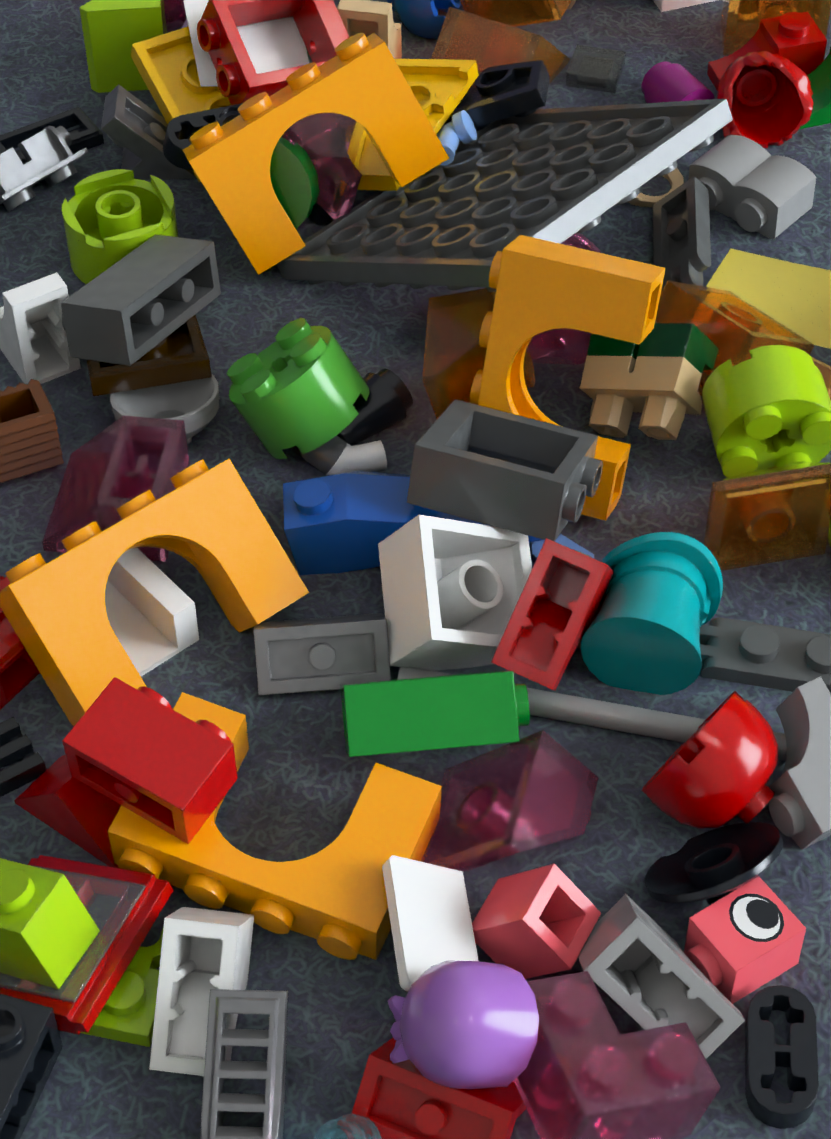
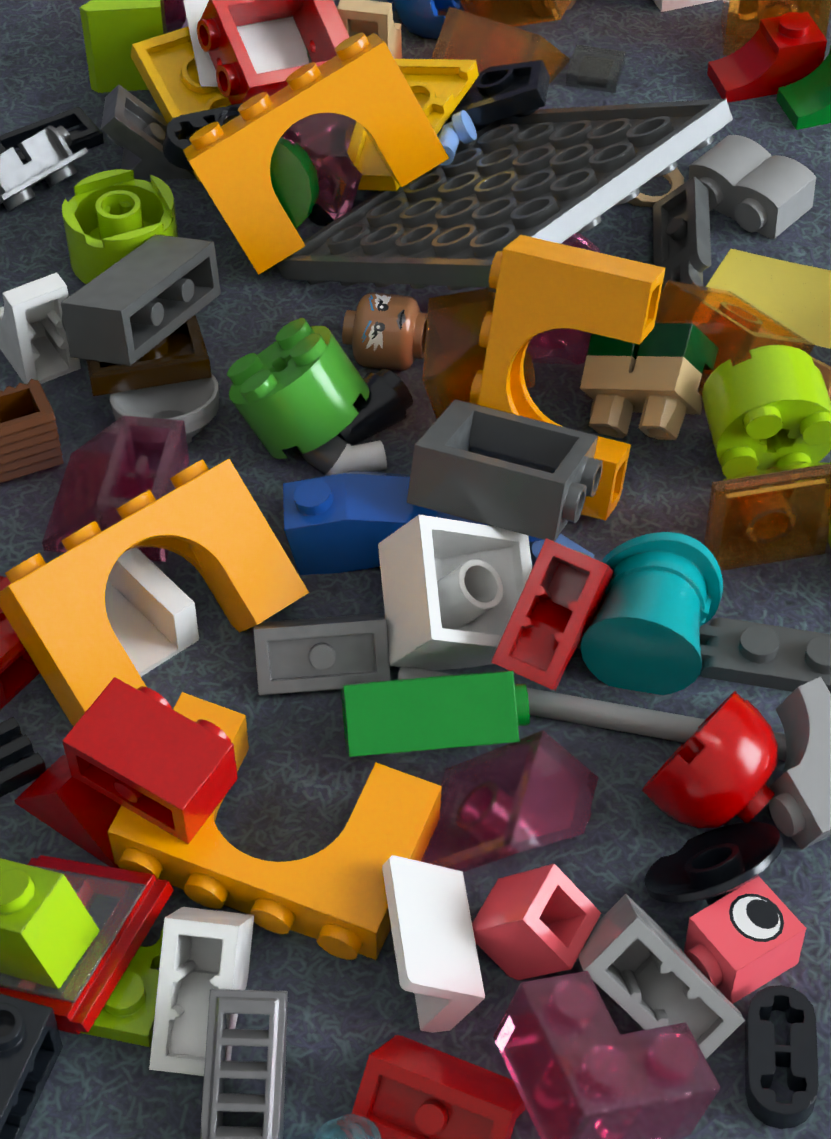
(386, 331): none -> medium nougat head
(466, 1024): medium lavender helmet -> none
(672, 83): magenta brick -> none
(766, 98): red hair -> none

